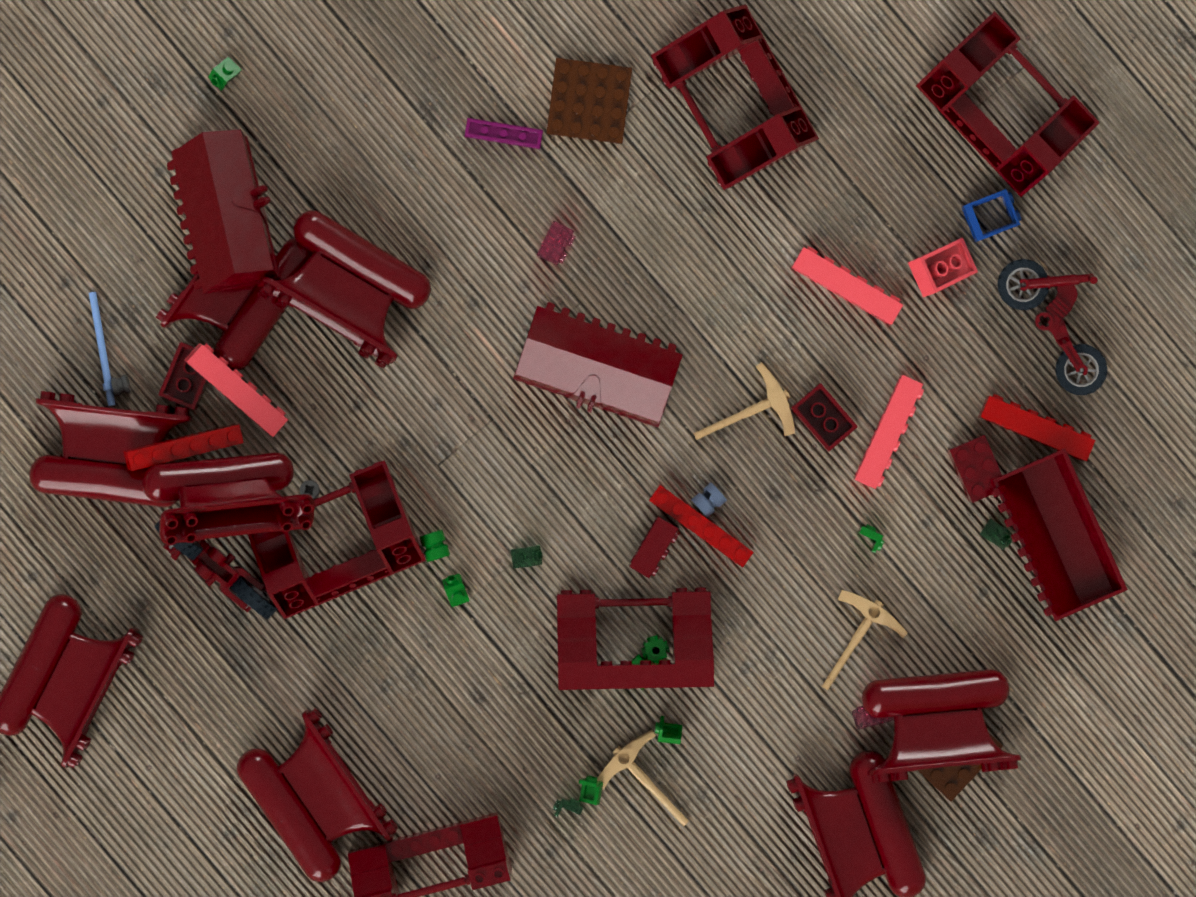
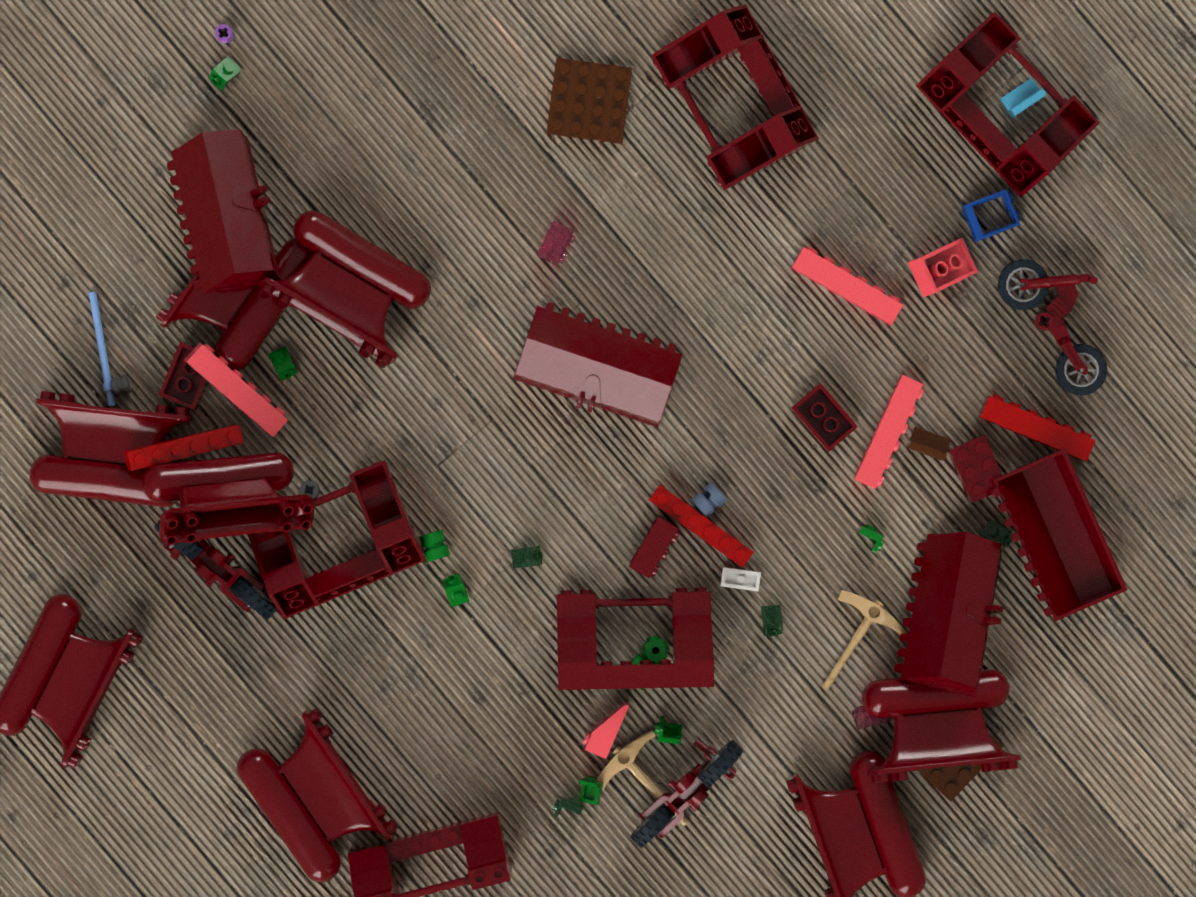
(223, 27): none -> medium lavender bush
(283, 363): none -> green bracket
(503, 133): magenta tile -> none
(603, 734): none -> coral slope
(686, 792): none -> piece
(740, 579): none -> white plate
(772, 620): none -> clear green bracket
(775, 398): tan piece -> none
(928, 444): none -> reddish brown panel
(951, 612): none -> dark red piece
(1022, 97): none -> medium azure panel

